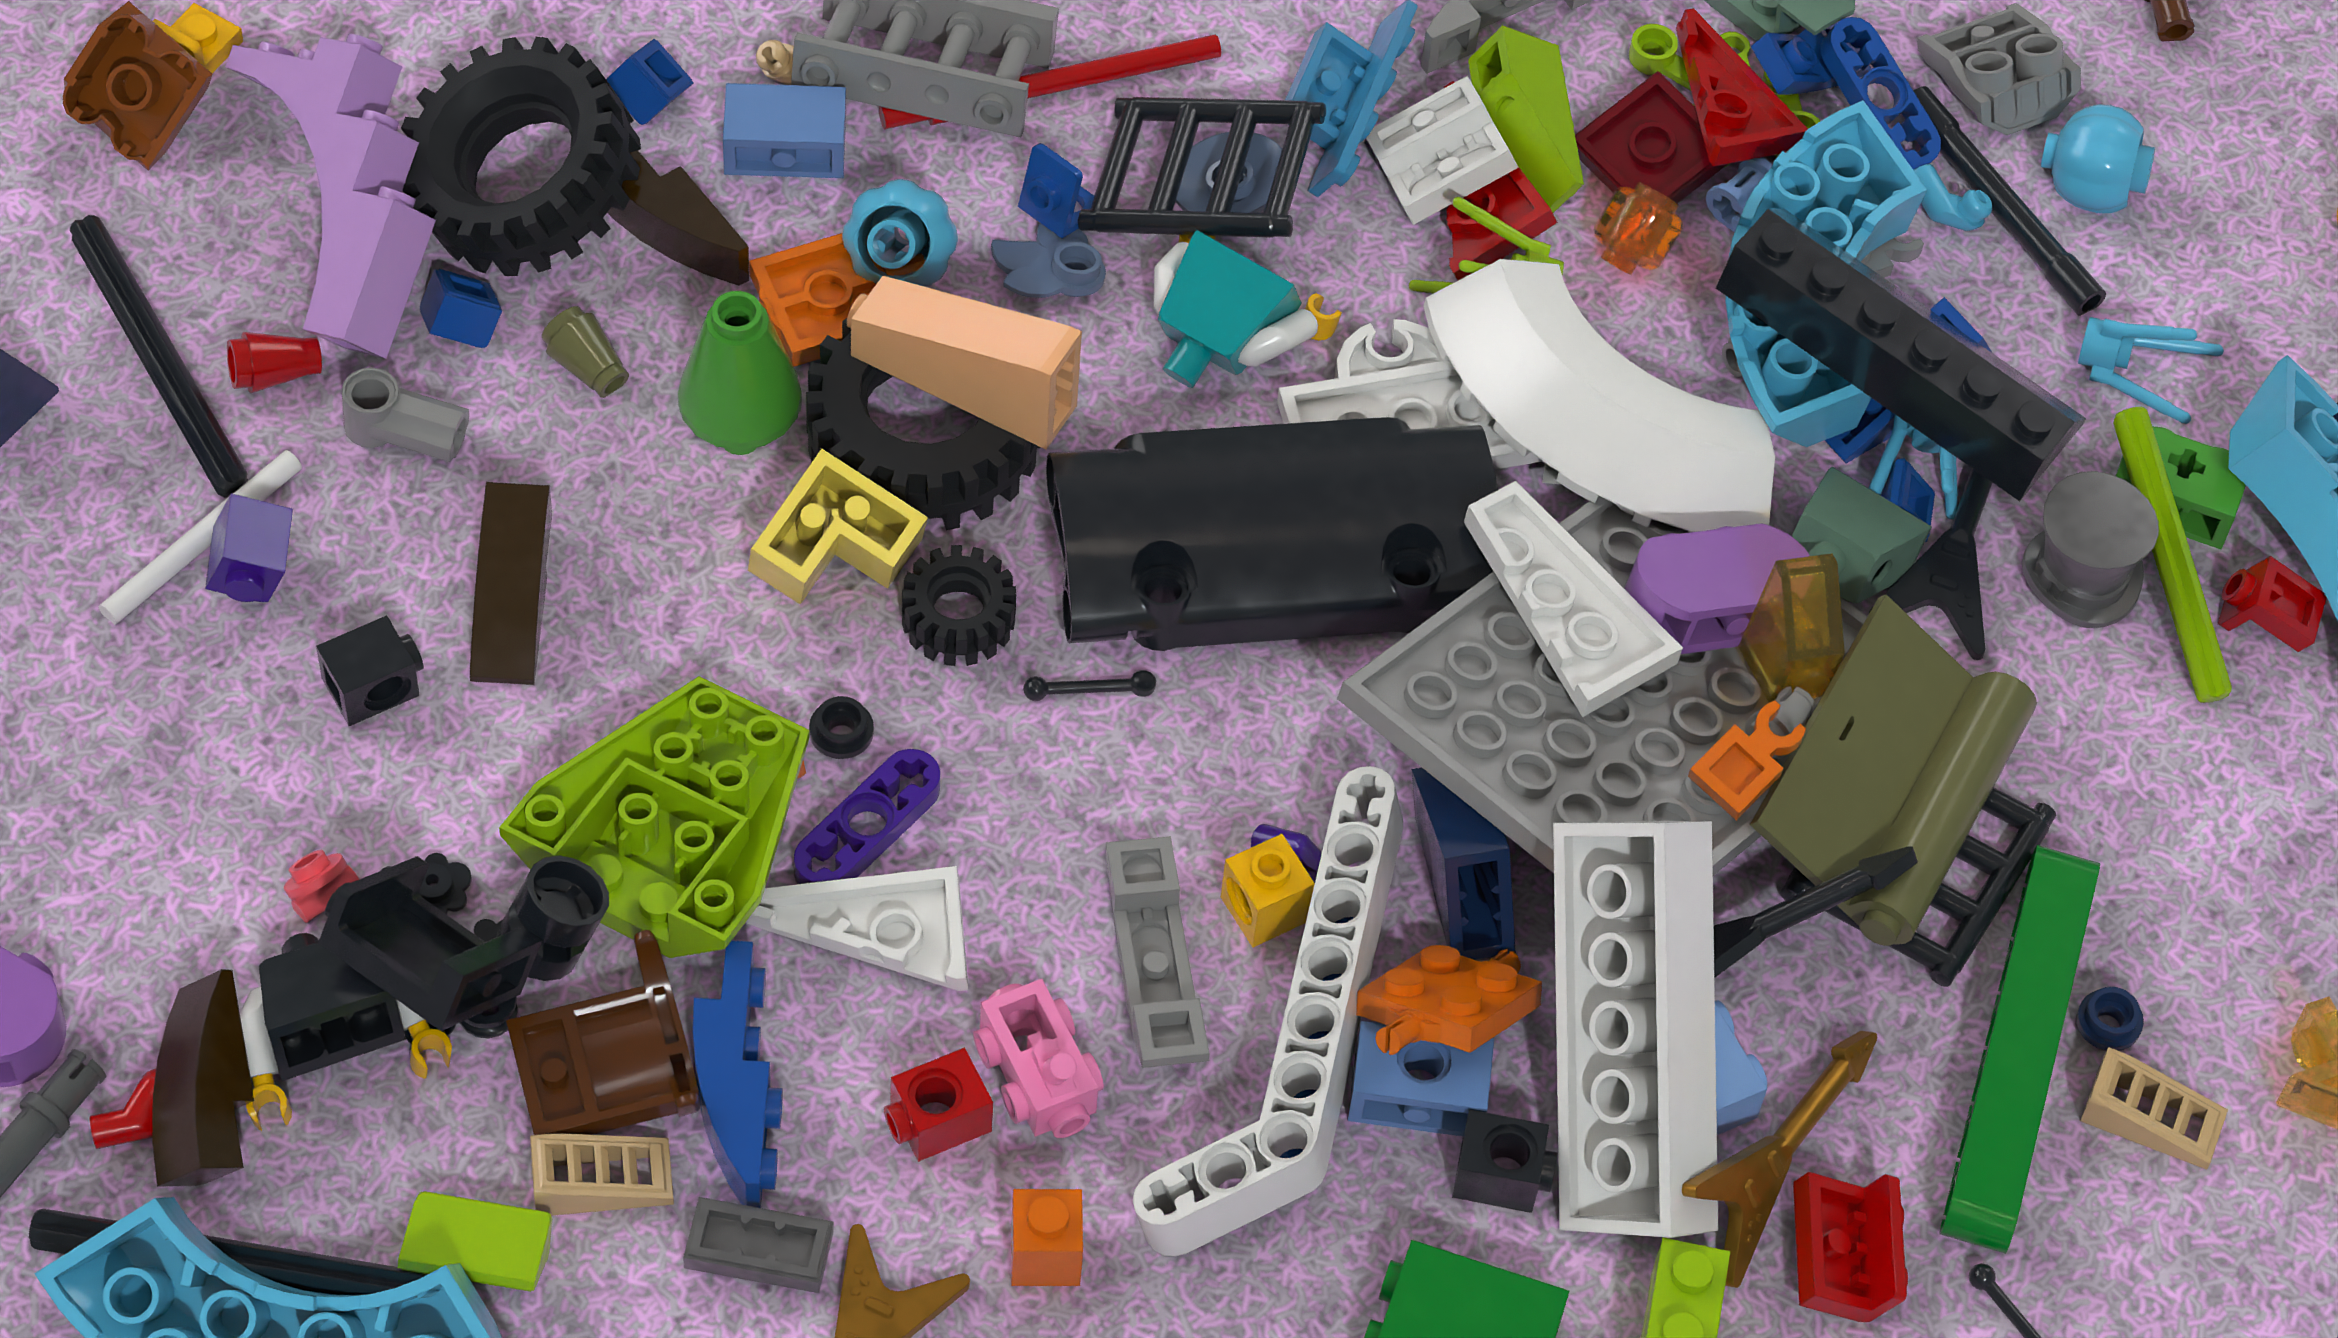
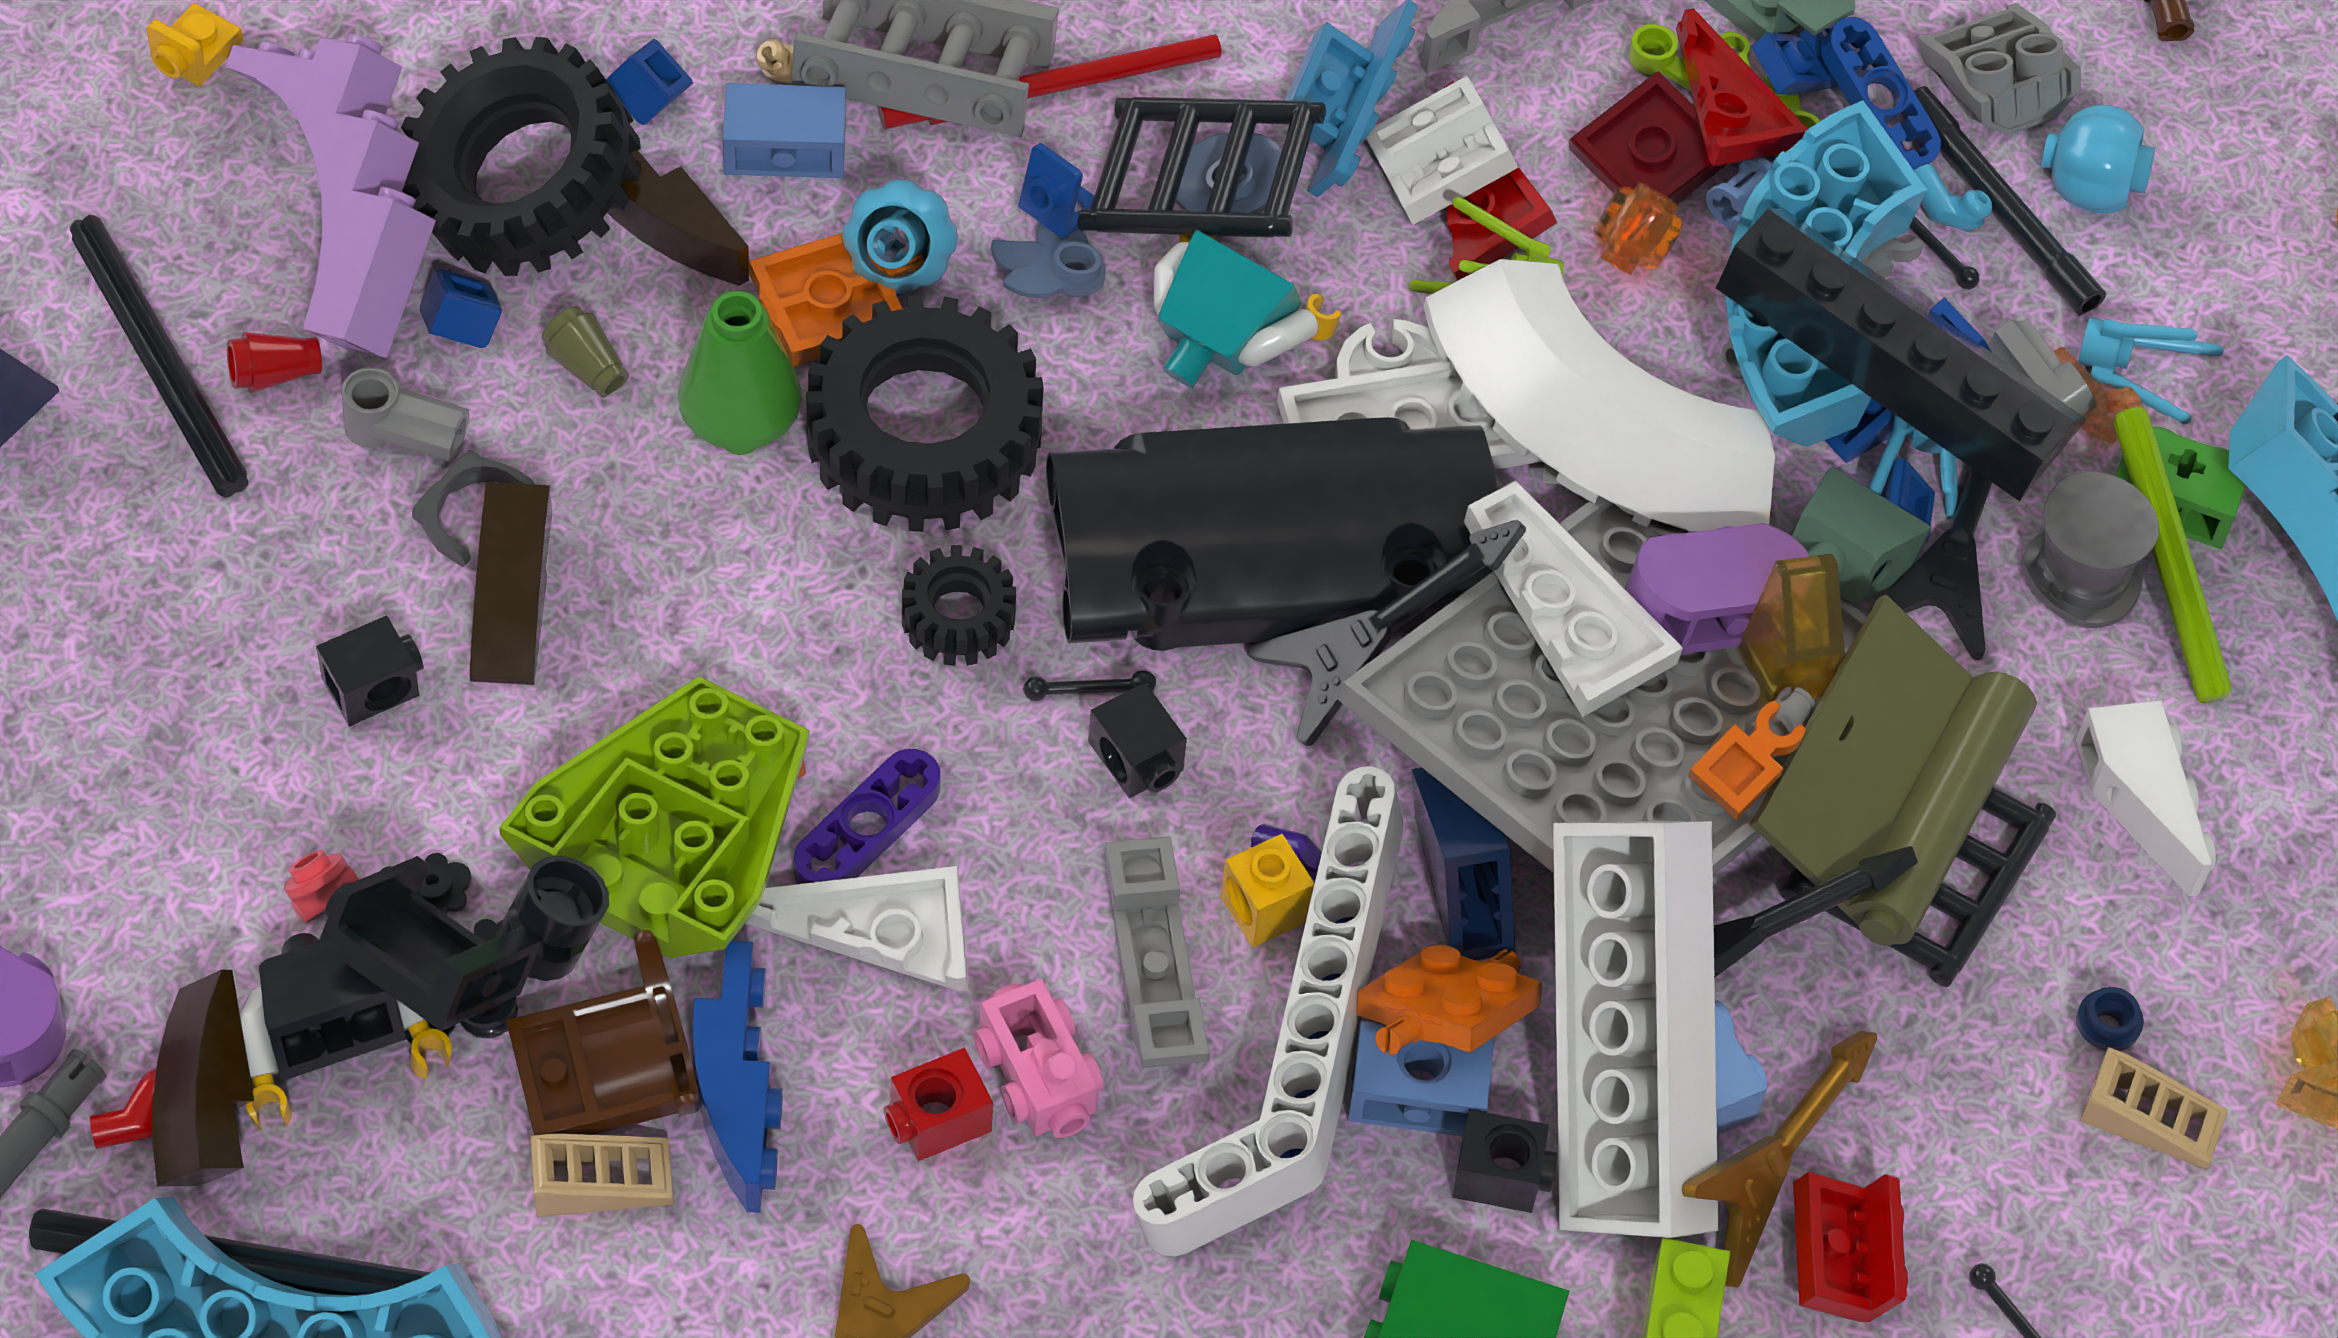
(134, 85): dark orange slope -> none
(193, 542): white bar -> none
(249, 549): brick -> none
(466, 471): none -> dark grey cap
(488, 1239): lime slope -> none
(758, 1244): flat silver plate -> none
(838, 712): black plate -> none
(840, 515): light yellow brick -> none
(972, 355): light nougat slope -> none
(1046, 1237): orange brick -> none
(1138, 741): none -> black brick
(1348, 644): none -> piece
(1529, 104): lime slope -> none
(1967, 276): none -> black hinge
(2020, 1050): green beam -> none
(2027, 352): none -> light grey piece
(2097, 420): none -> clear orange bar
(2139, 778): none -> white slope
(2275, 601): red bracket -> none

